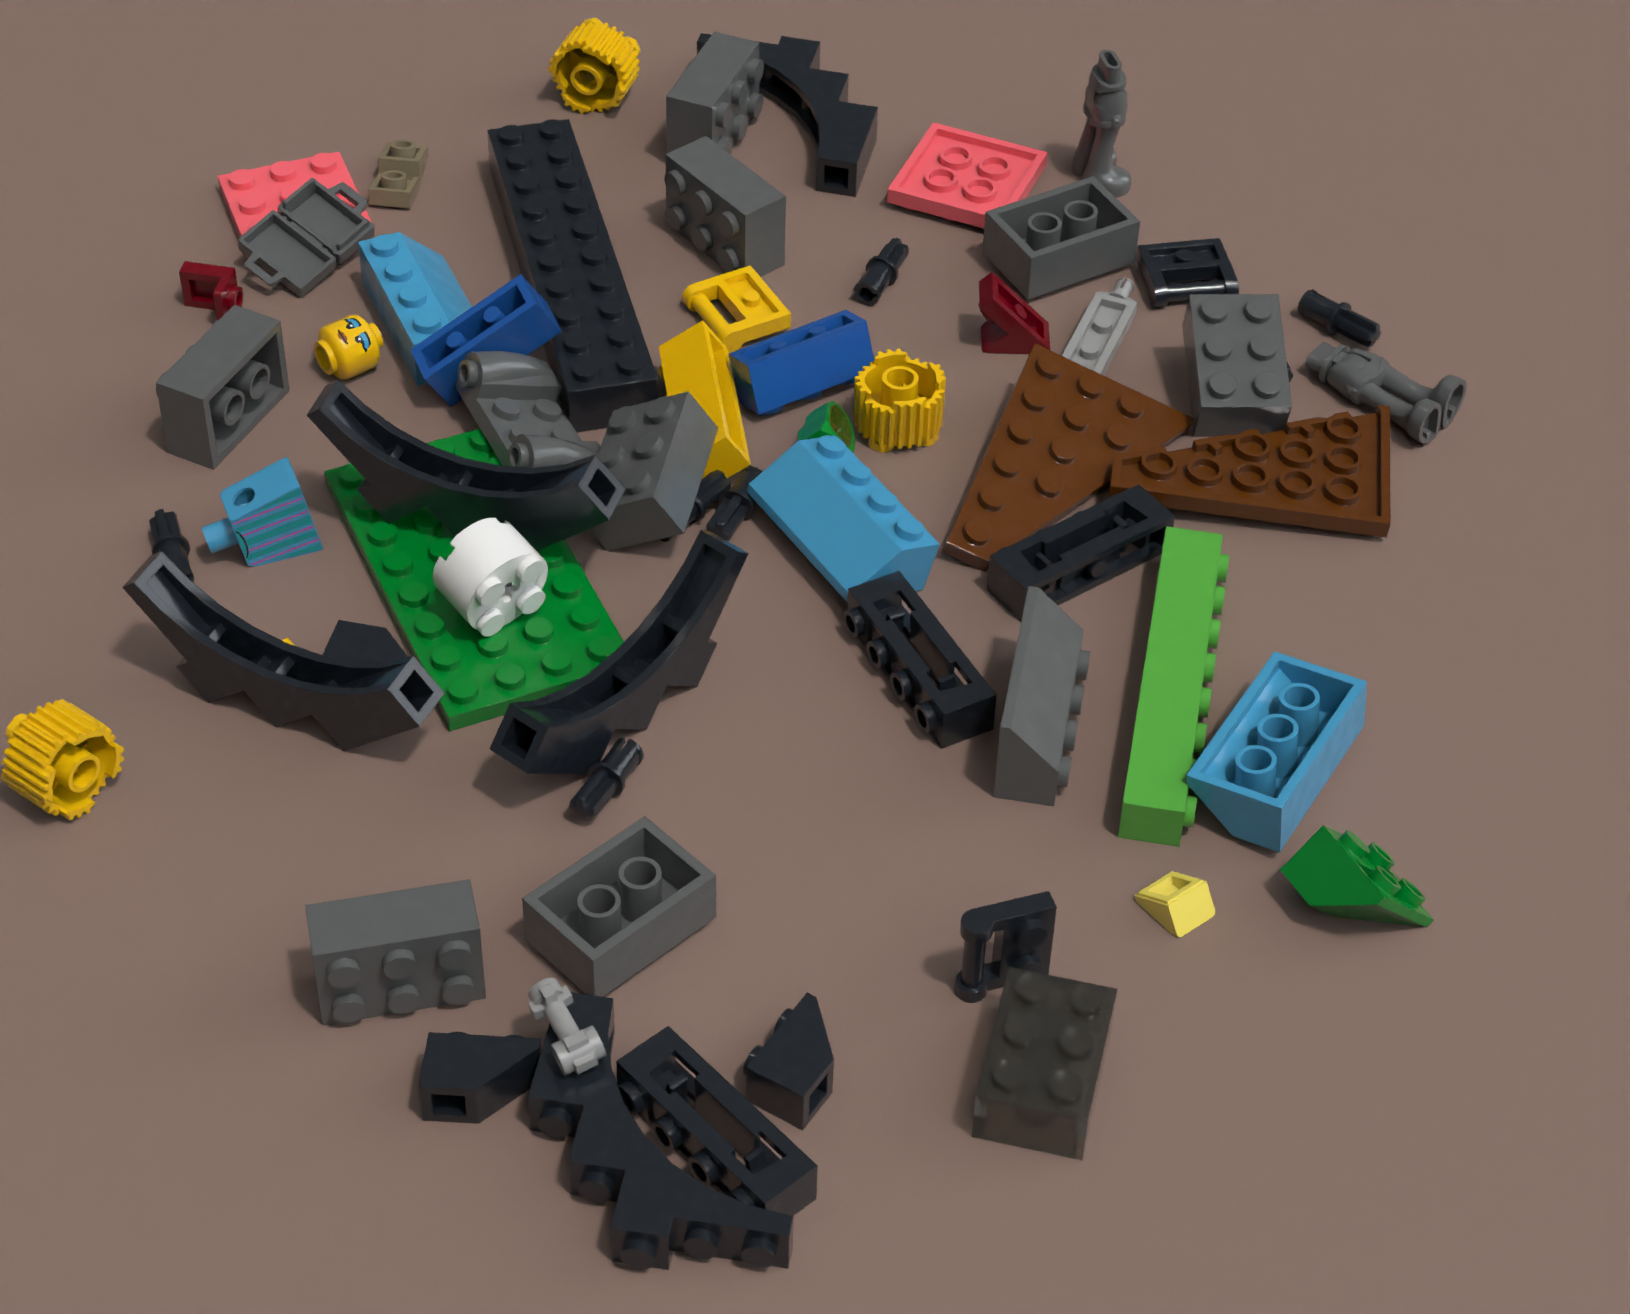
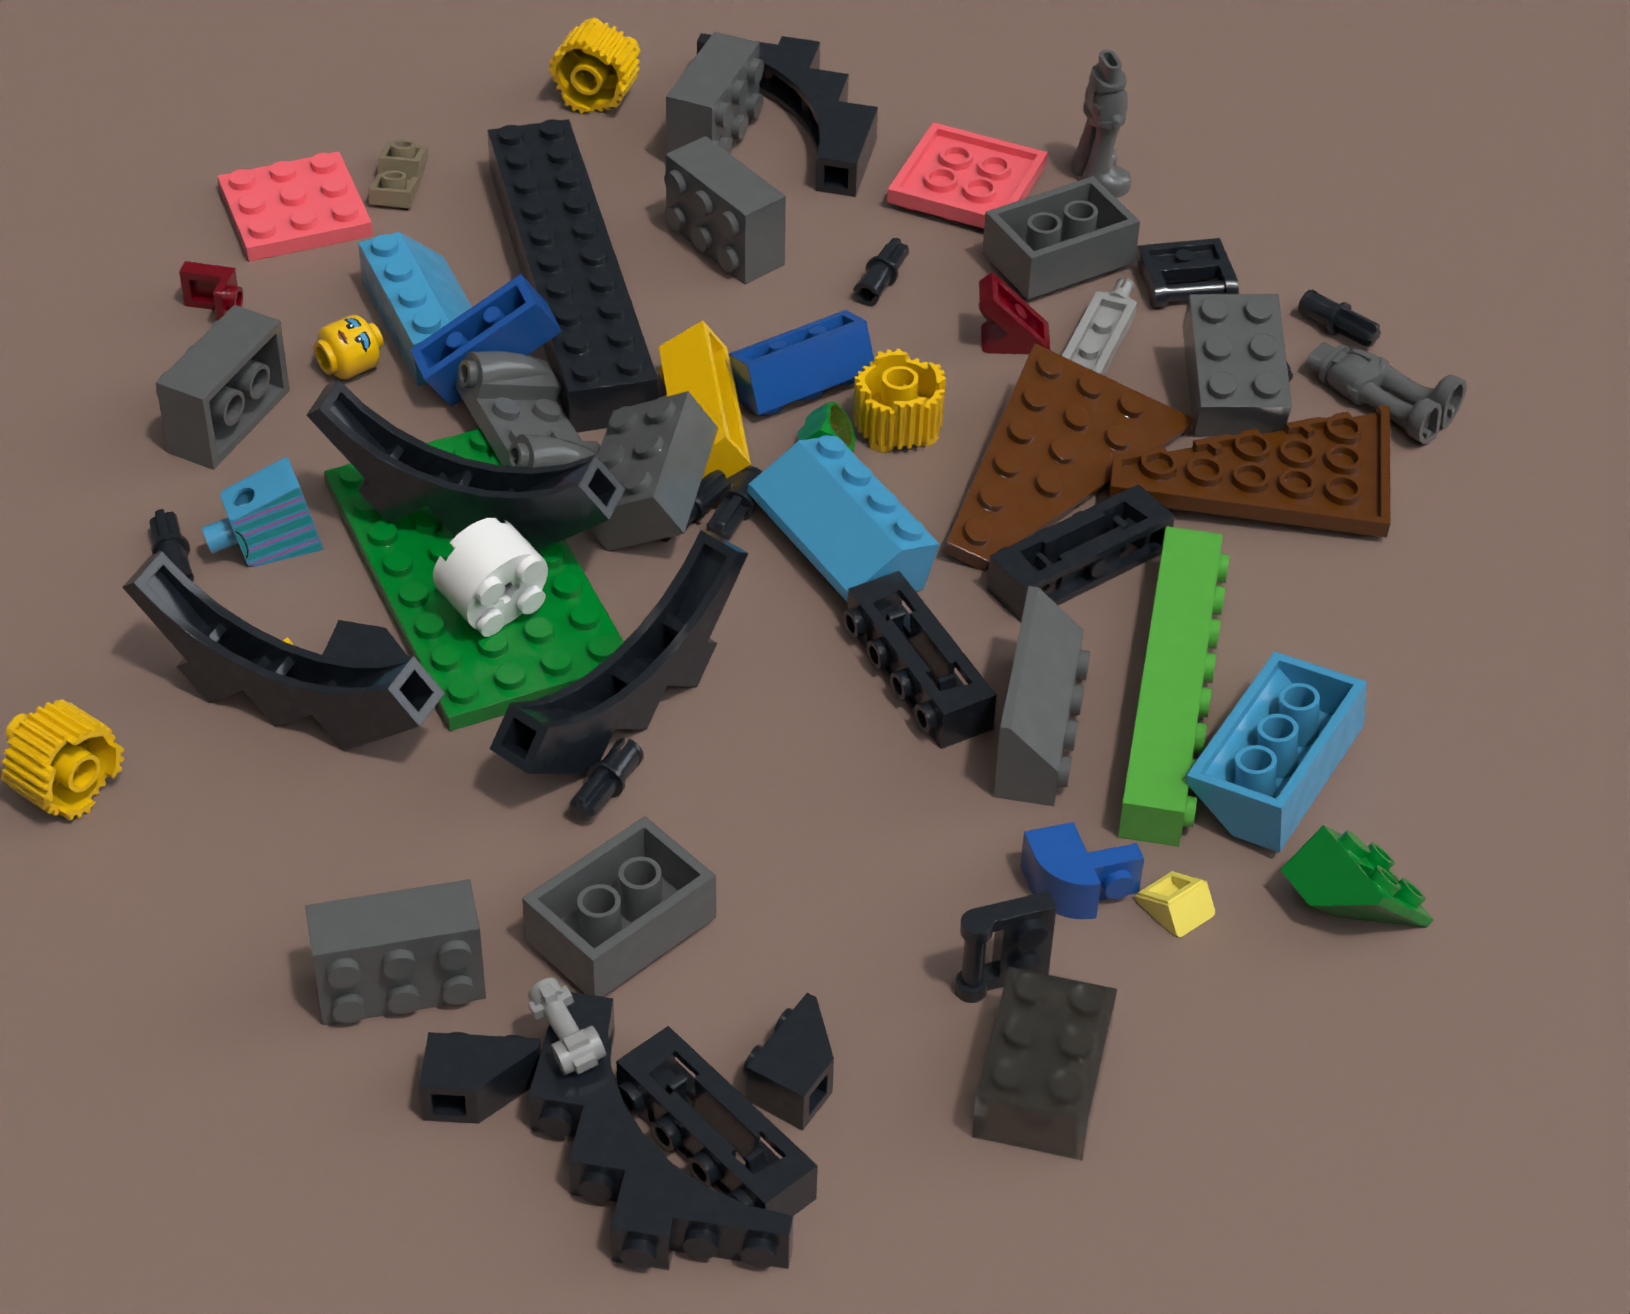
(306, 236): dark grey piece -> none
(748, 301): yellow plate -> none
(1077, 880): none -> blue brick

